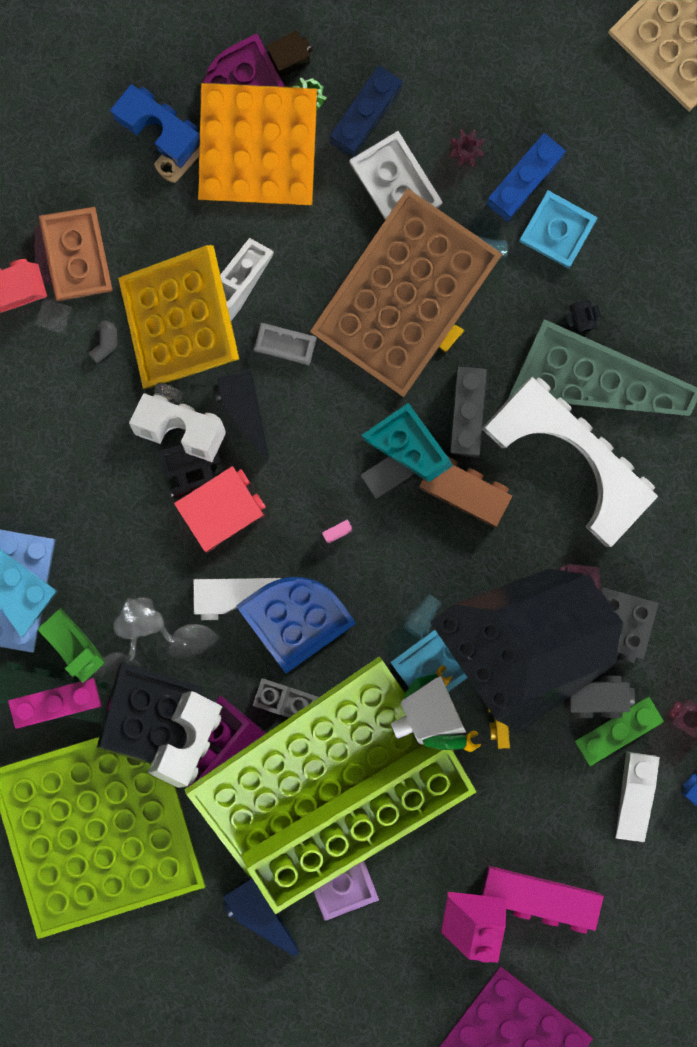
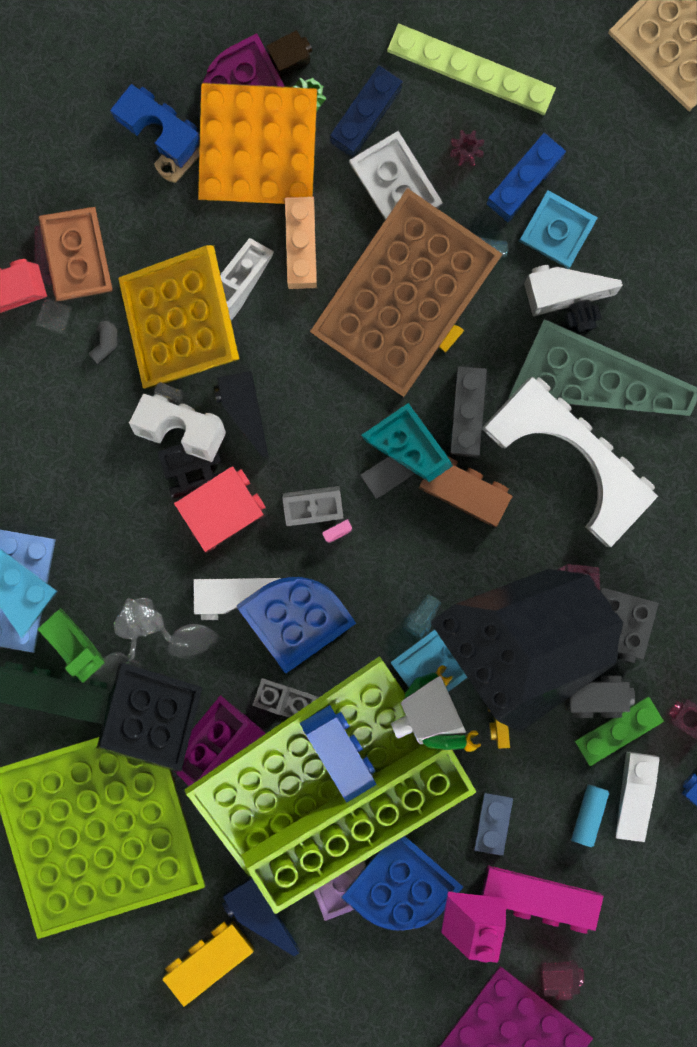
(54, 703): dark pink plate -> none
(198, 718): white arch -> none
(207, 962): none -> yellow brick
(285, 344): light grey plate -> none
(300, 242): none -> light nougat arch
(312, 506): none -> light grey hinge
(339, 752): none -> brick
(400, 888): none -> blue plate
(471, 69): none -> yellowish green plate
(493, 824): none -> sand blue plate
(560, 287): none -> white slope
(561, 979): none -> clear pink brick
(590, 815): none -> medium azure brick

